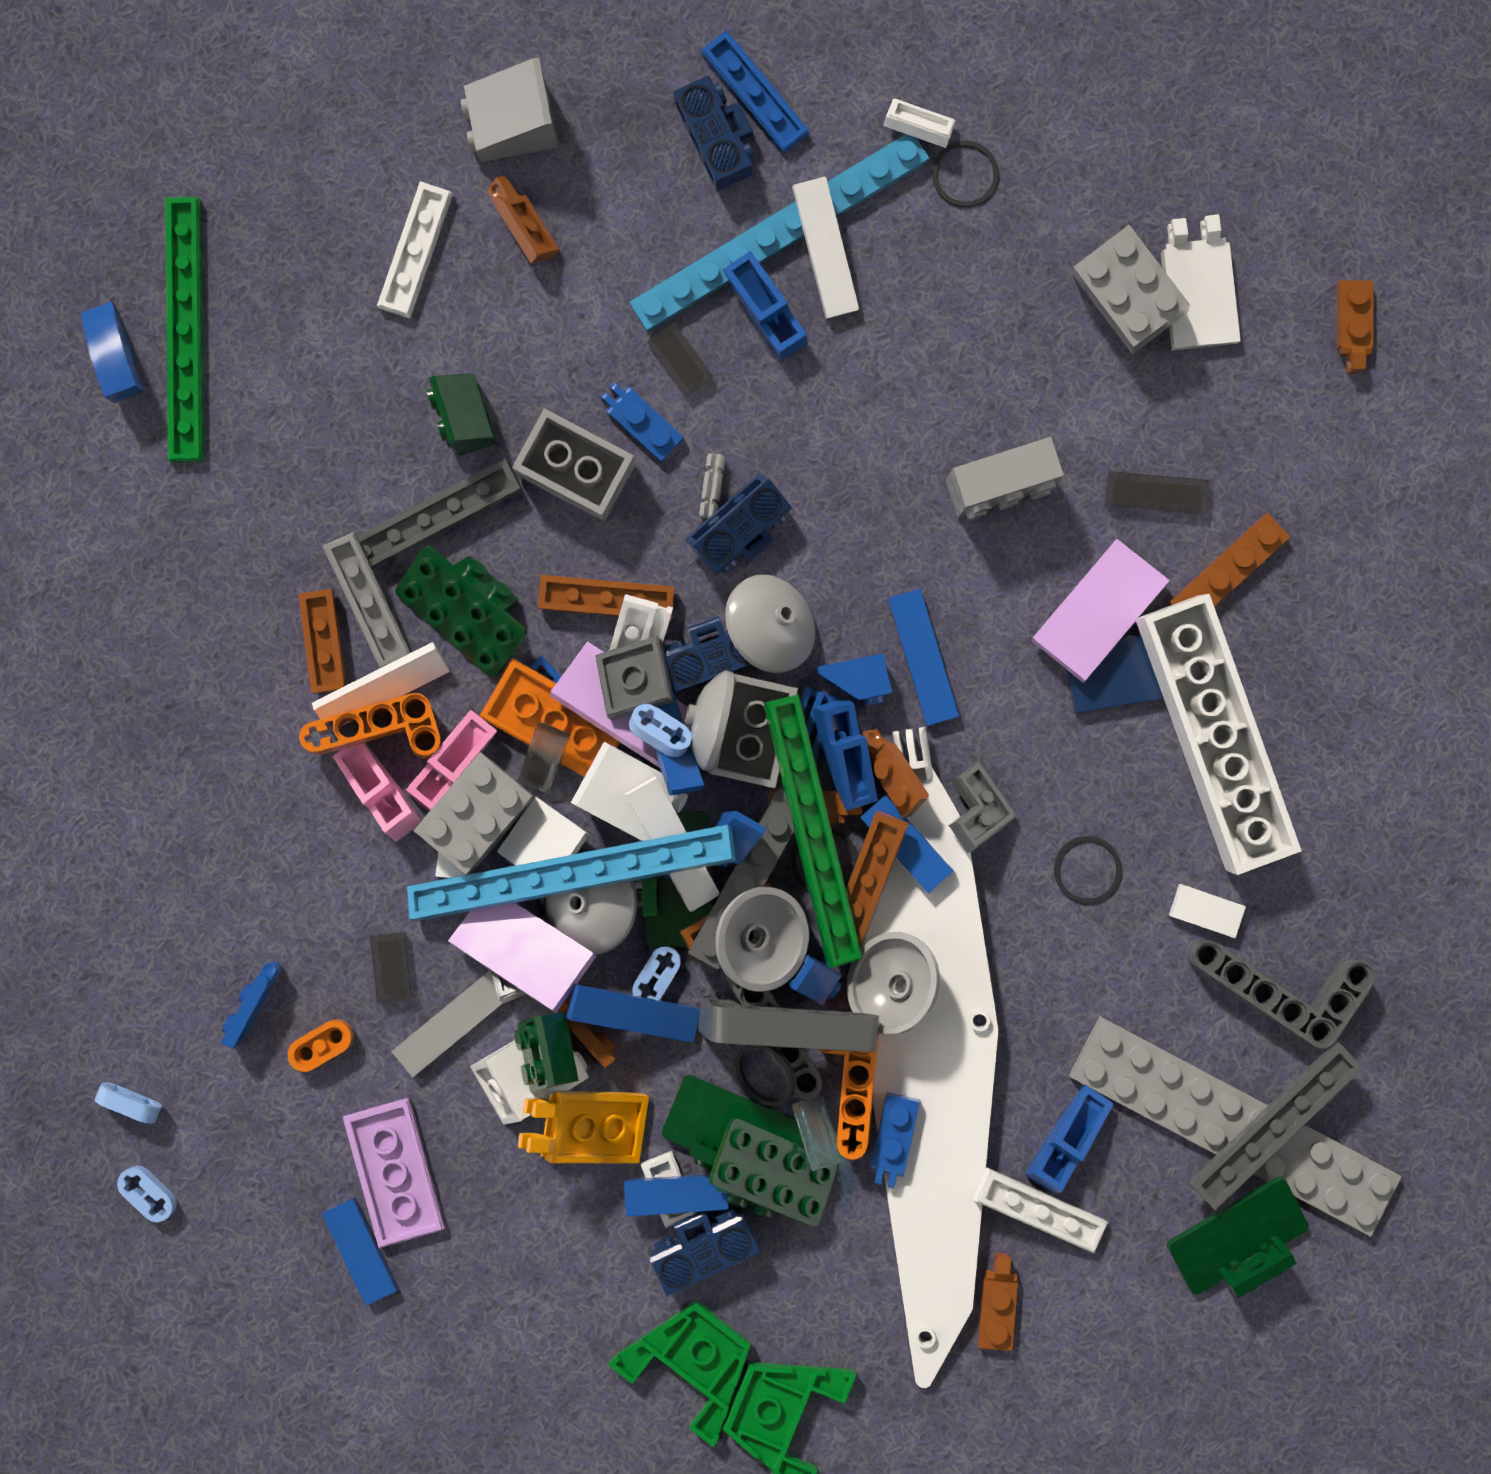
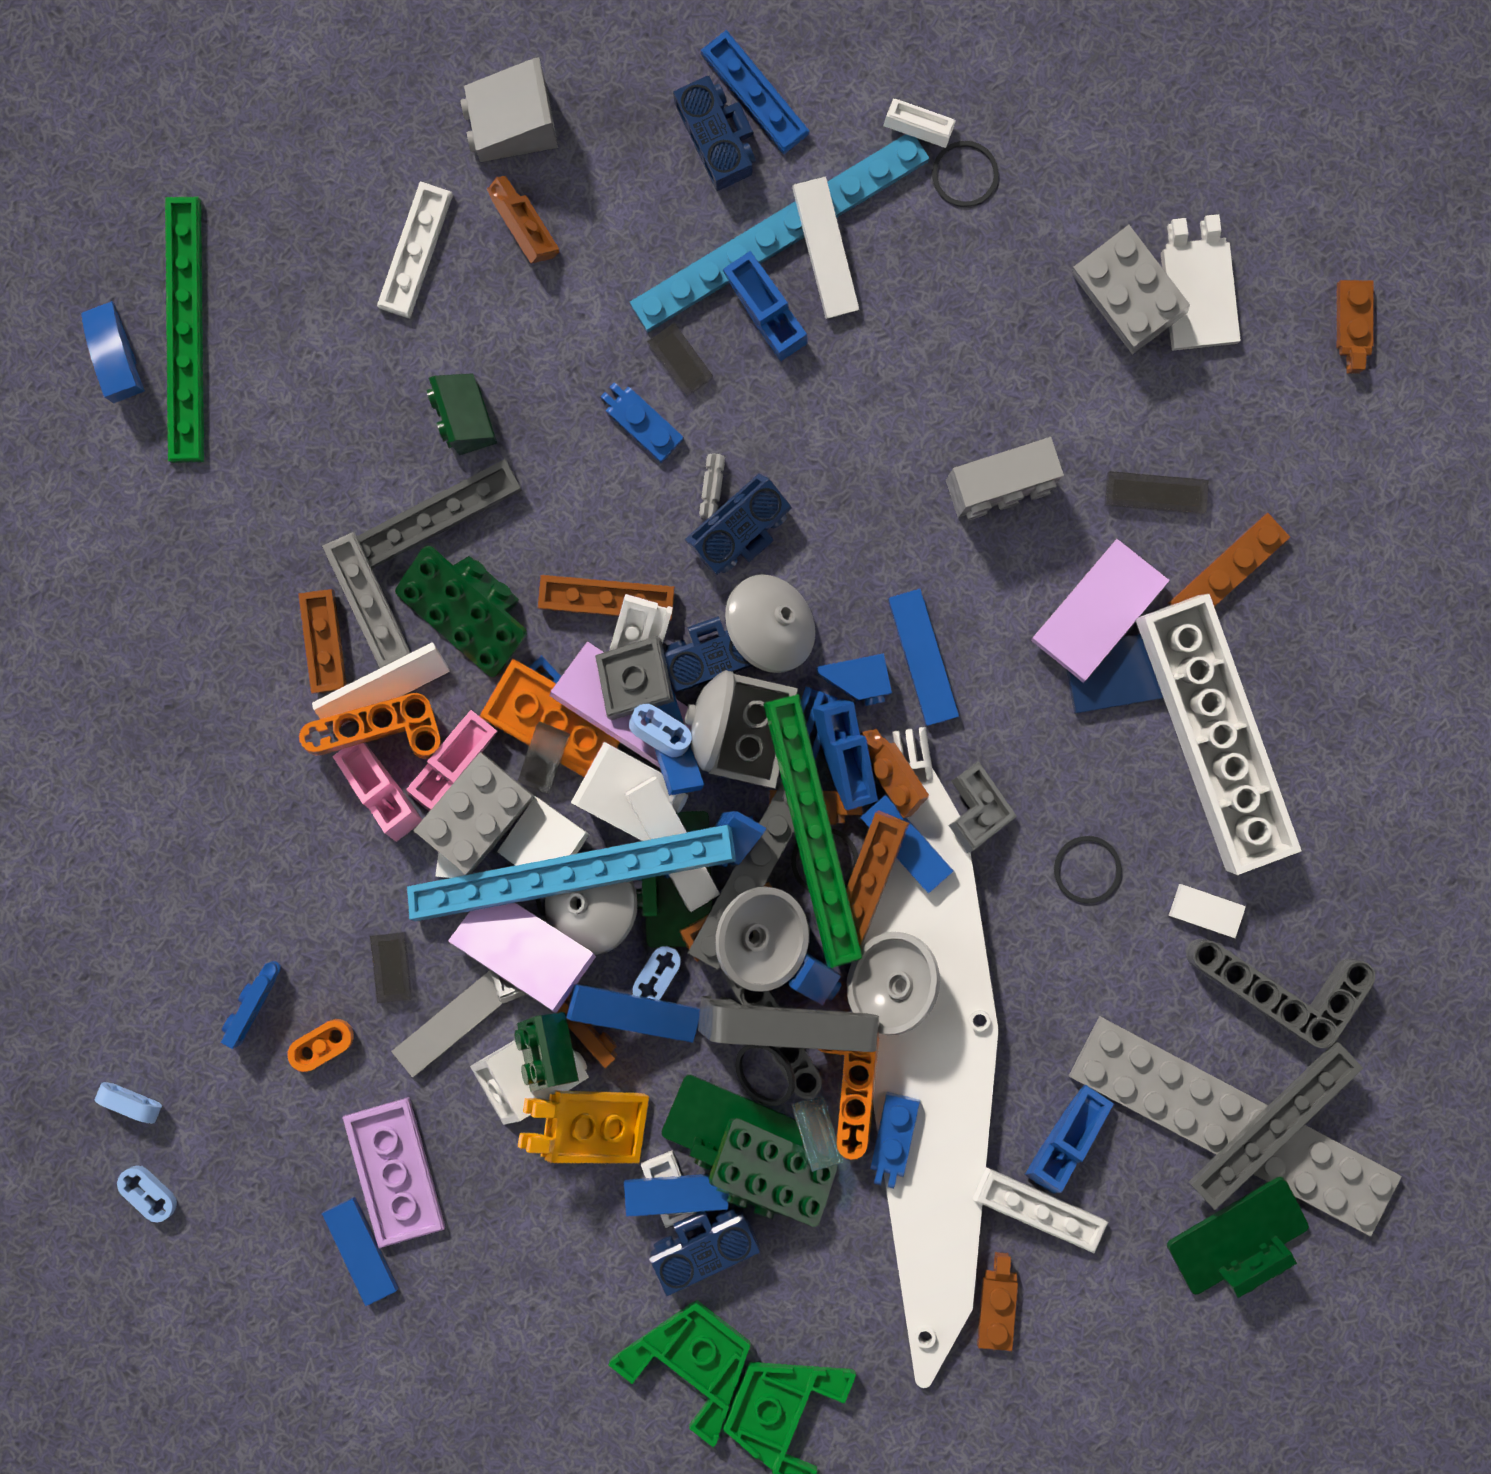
(574, 465): light grey brick -> none

